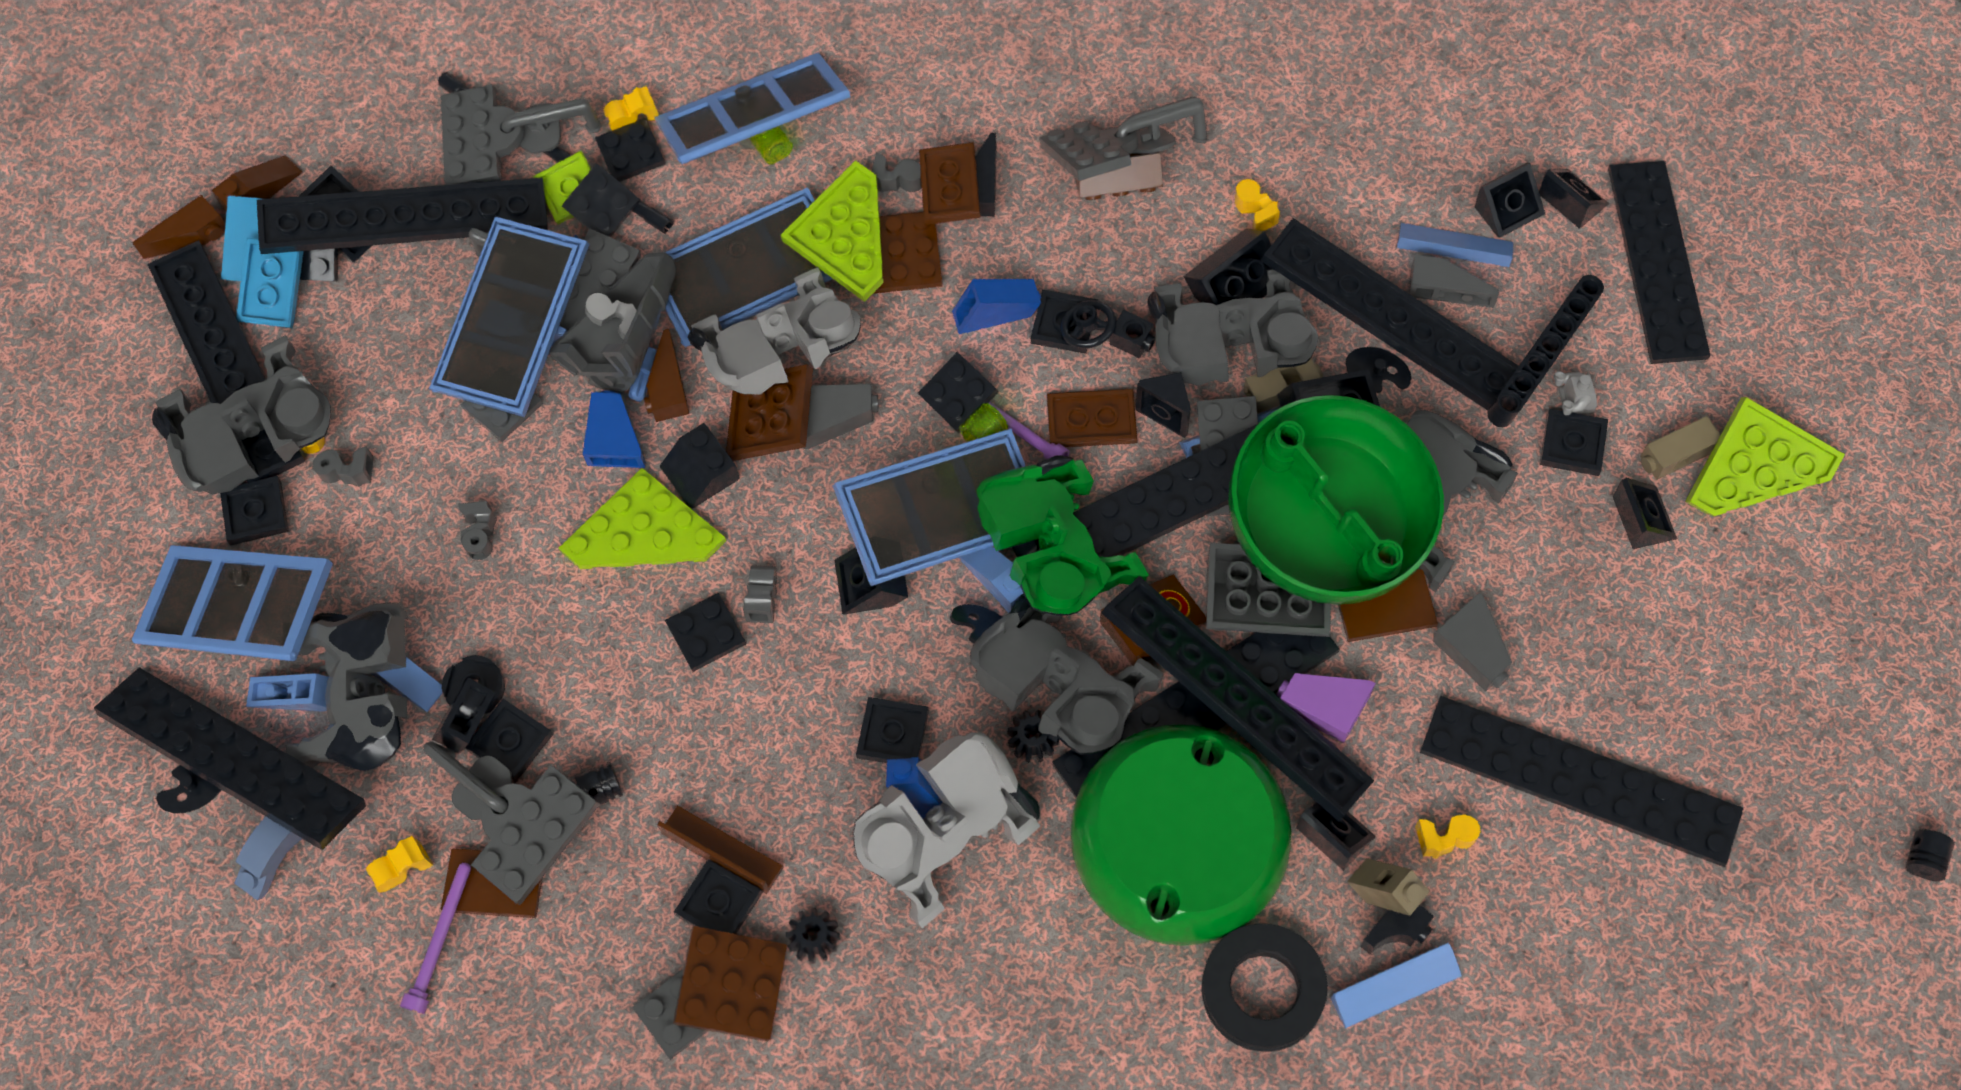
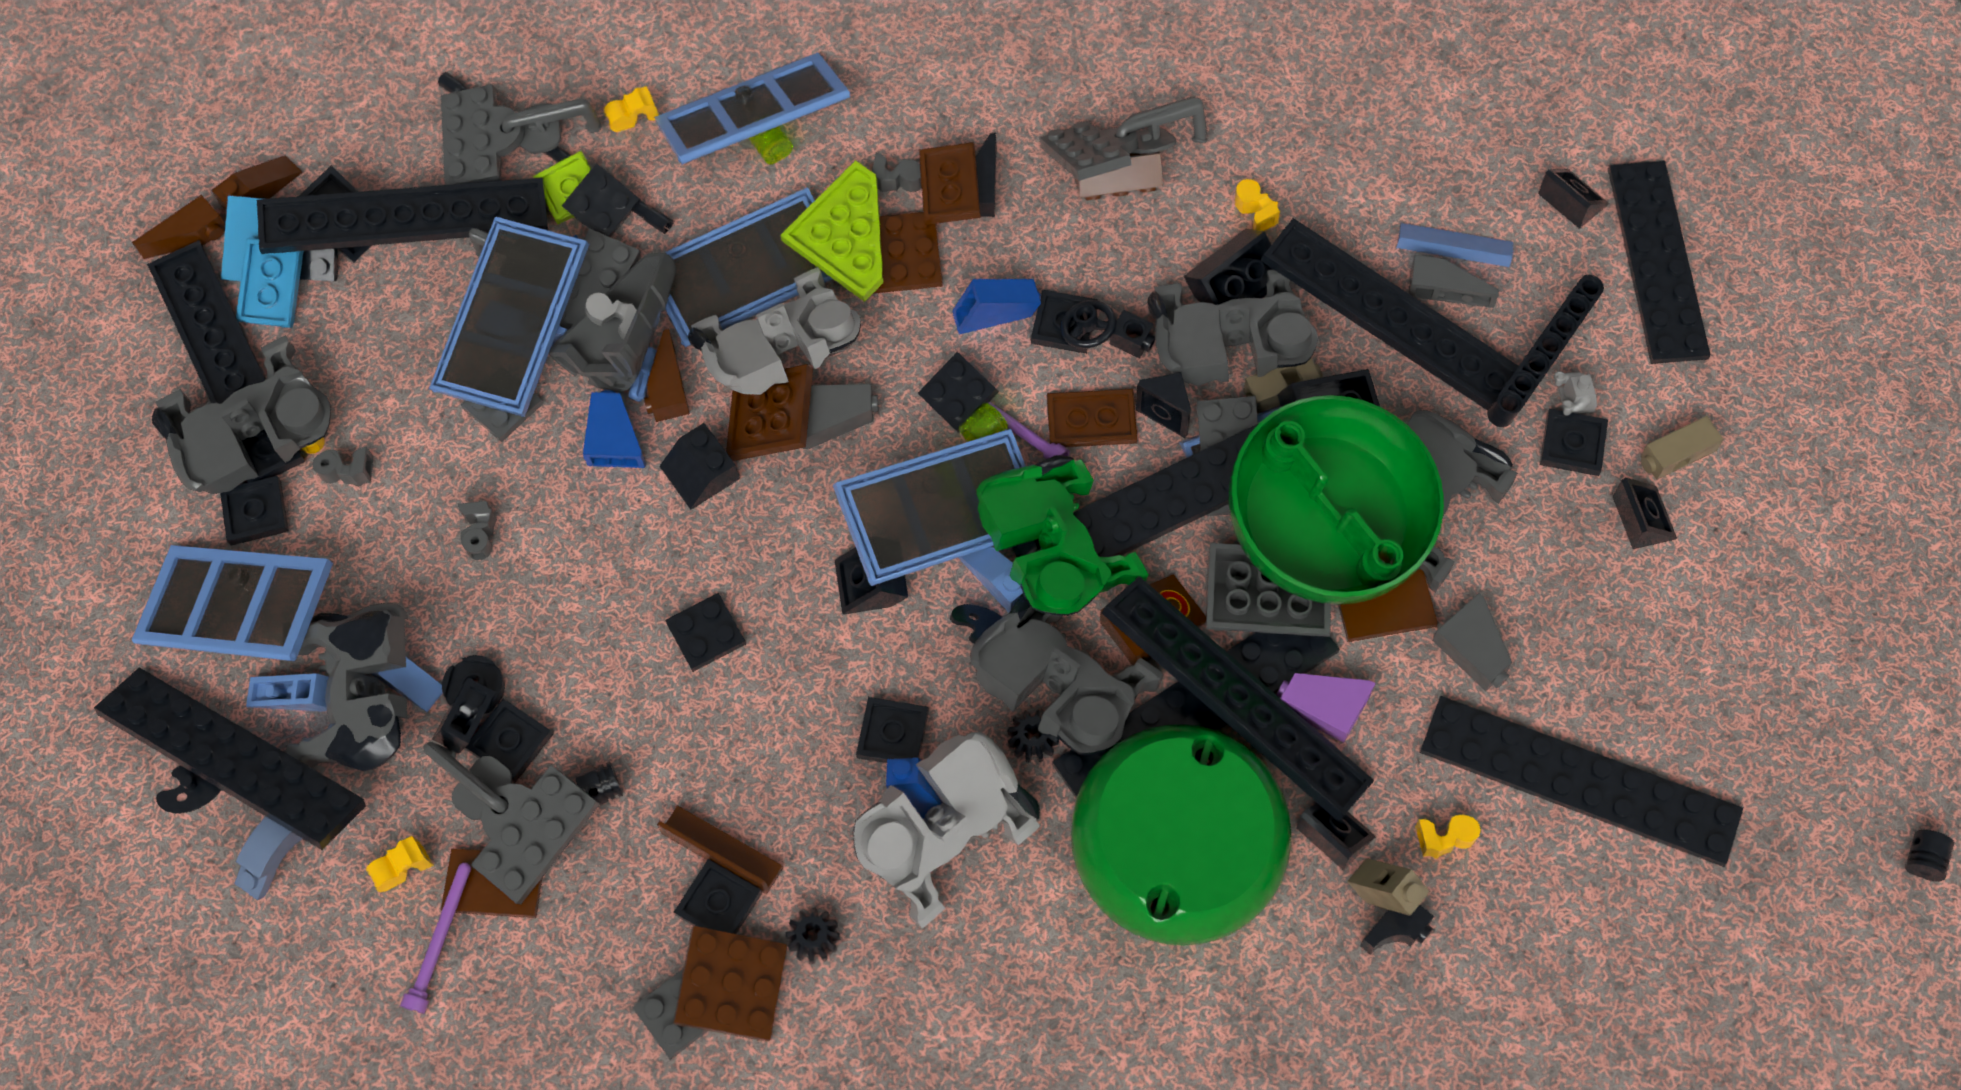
(630, 150): black plate -> none
(642, 527): lime plate -> none
(760, 589): dark grey leg -> none
(1287, 948): black tyre -> none
(1377, 362): black piece -> none
(1396, 985): medium blue slope -> none
(1510, 201): black slope -> none
(1759, 460): lime plate -> none

